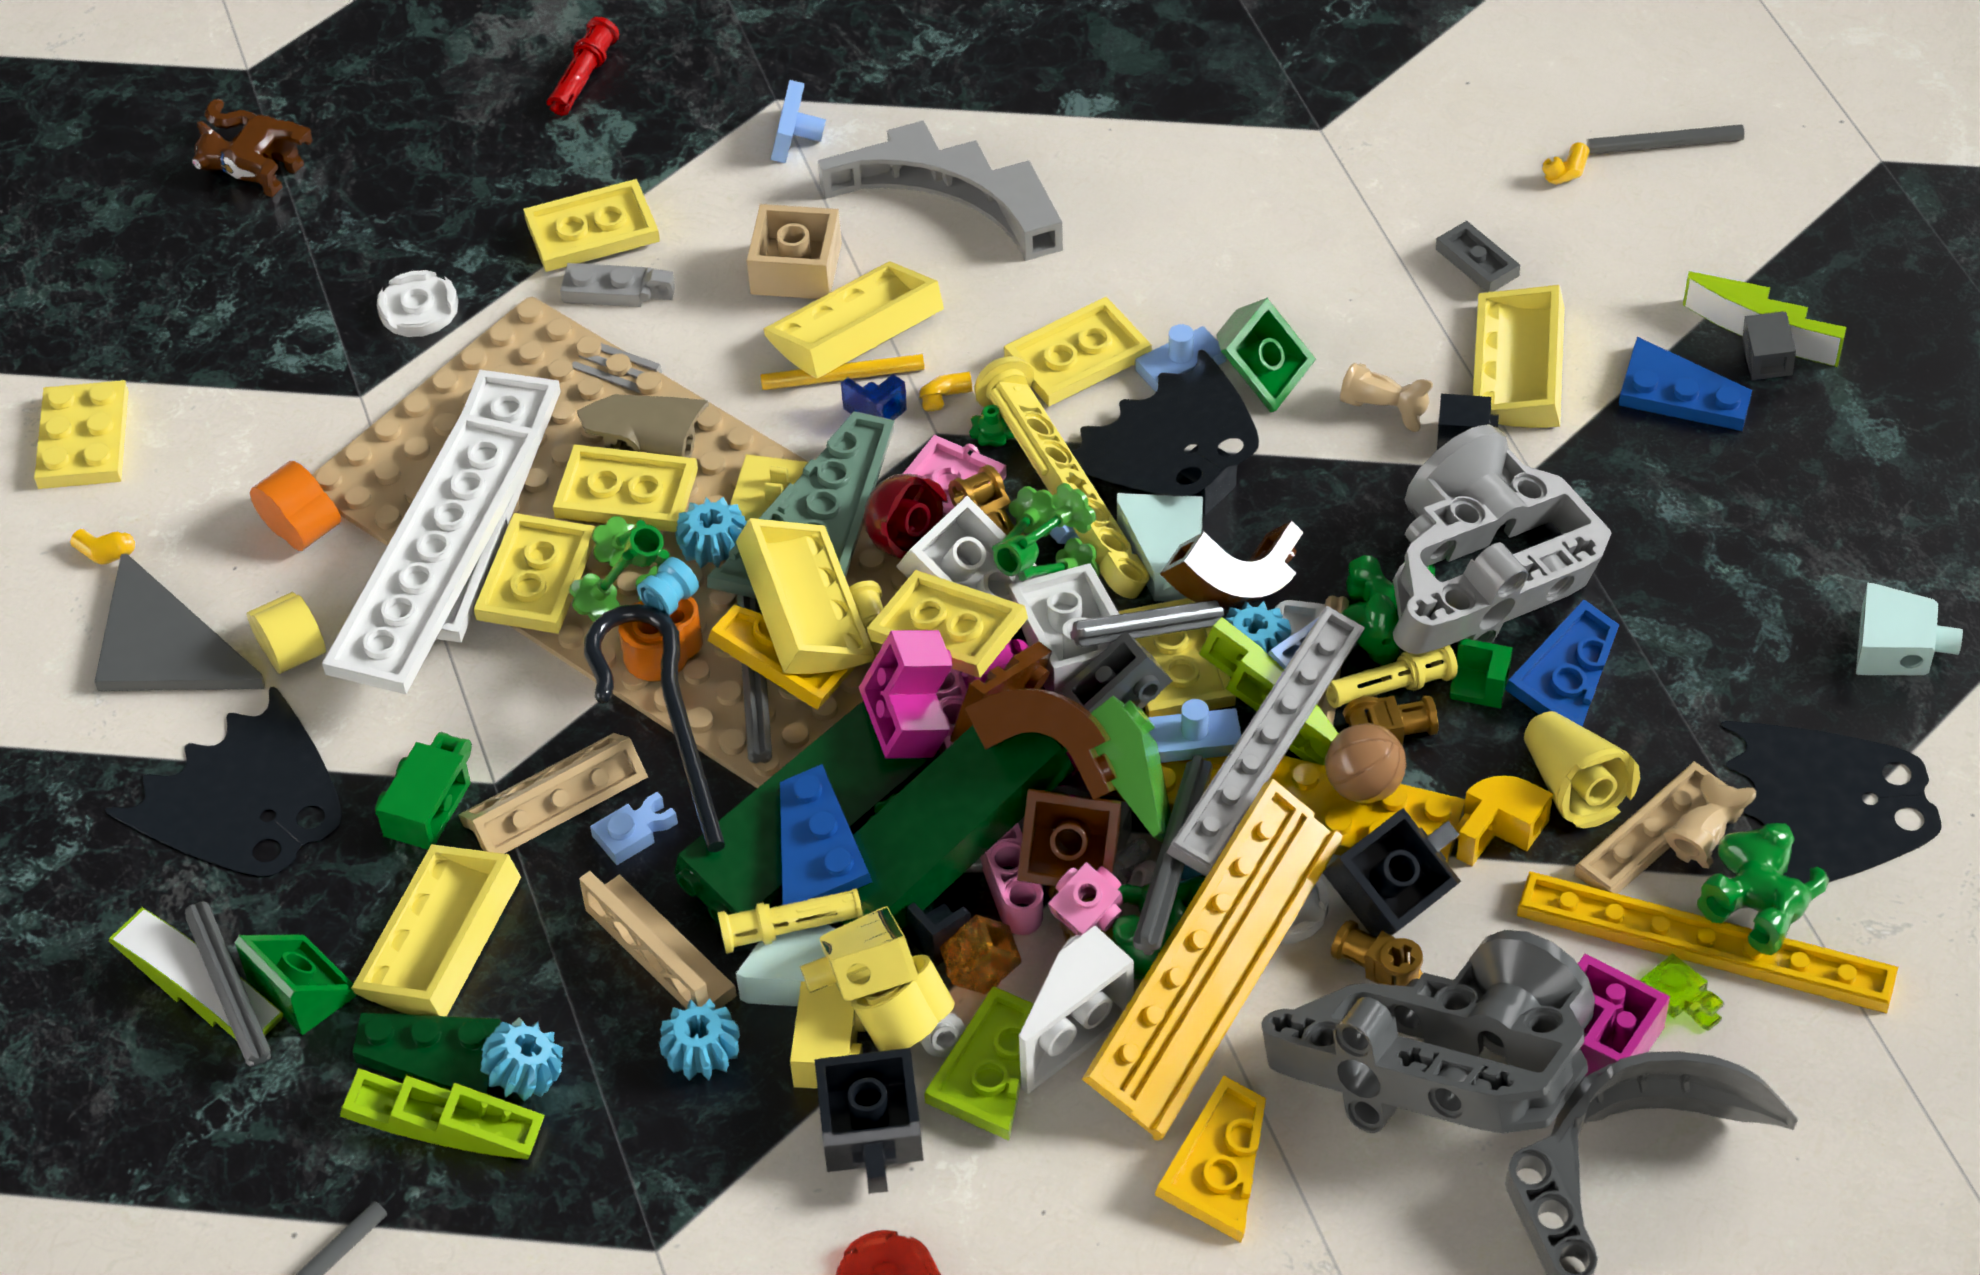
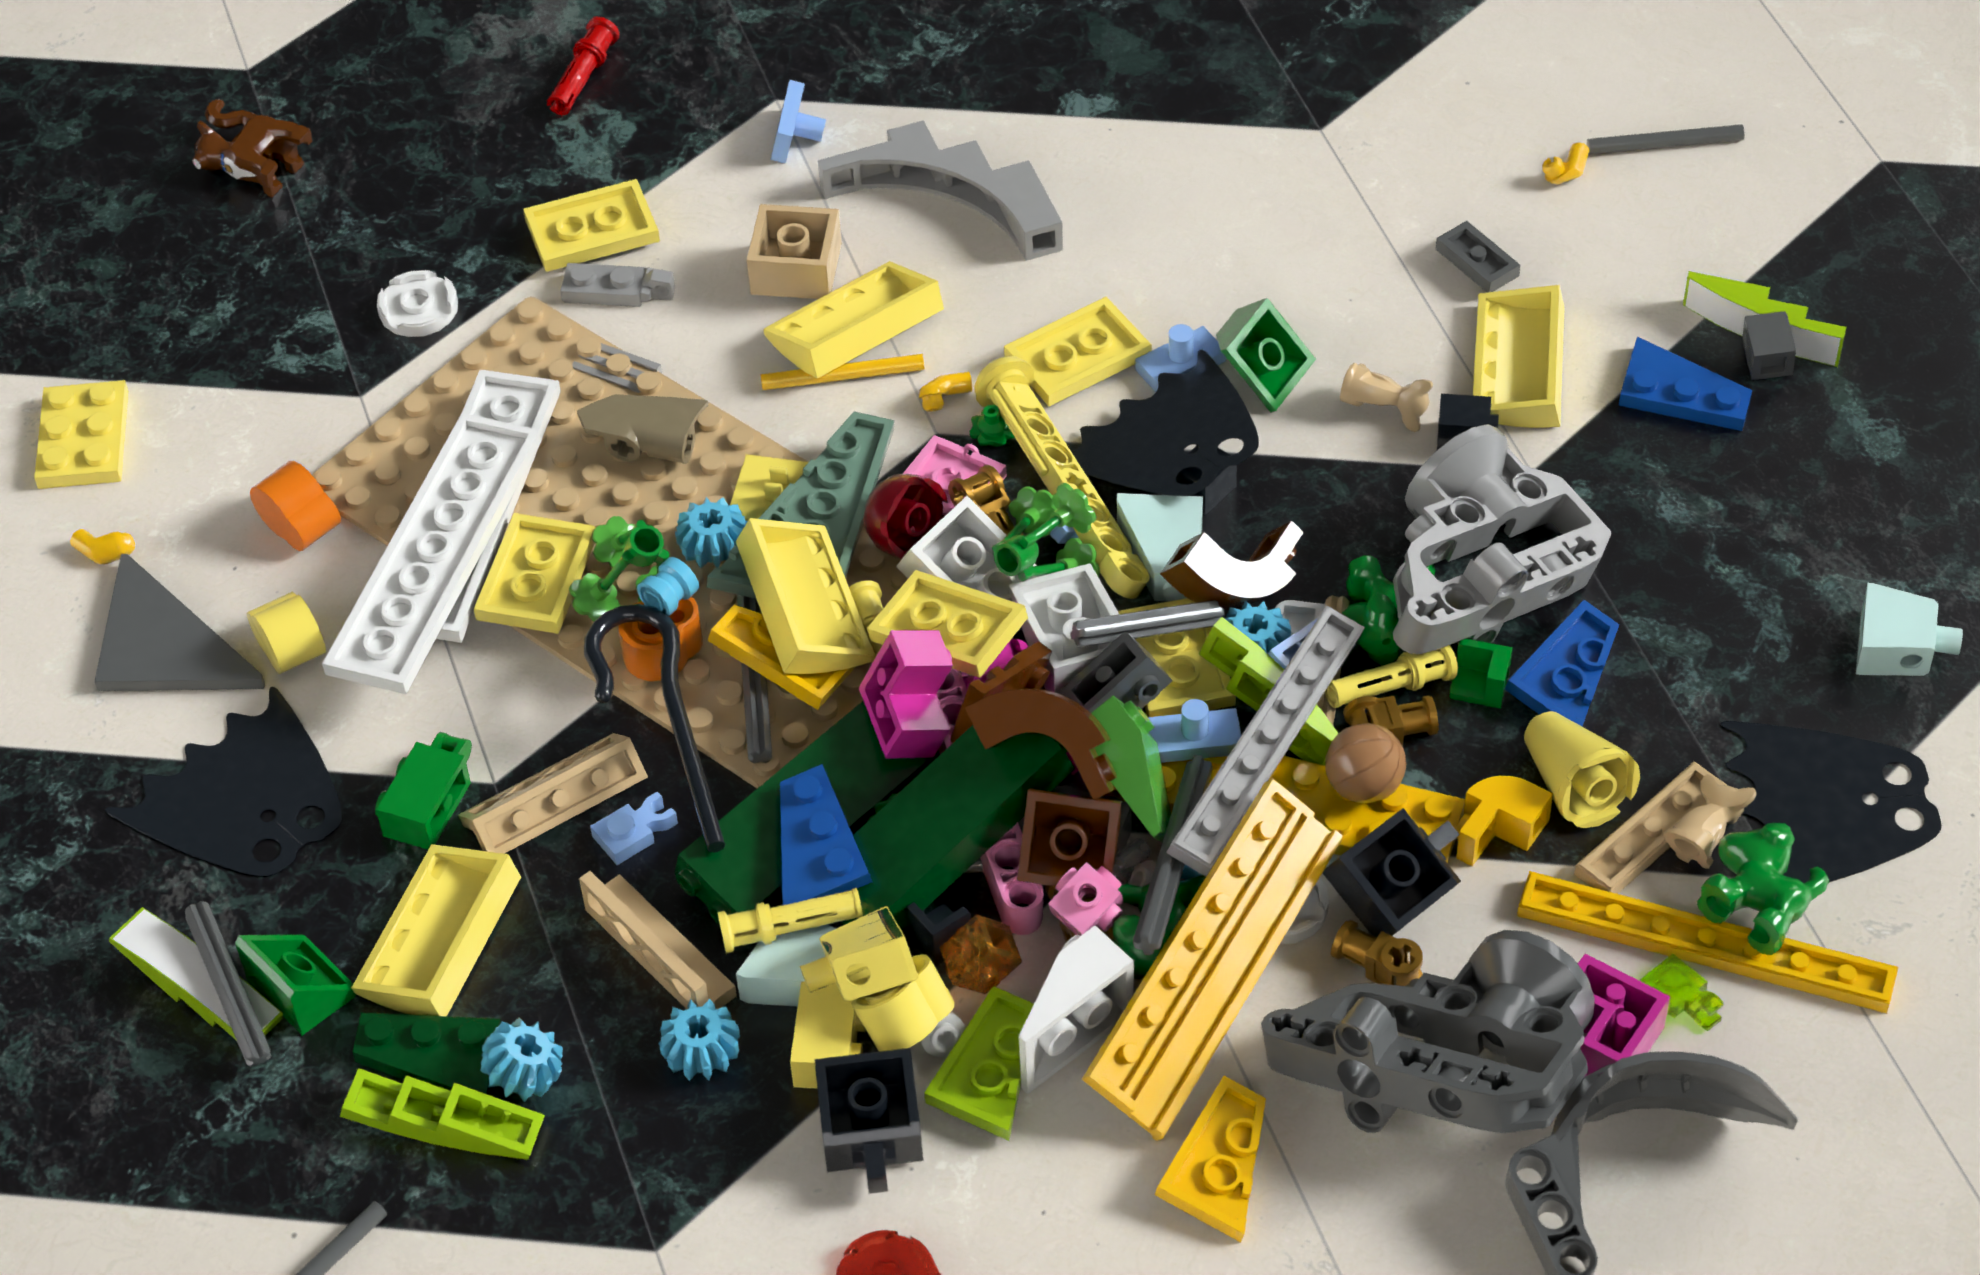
(626, 485): light yellow plate -> none
(880, 400): clear blue panel -> none

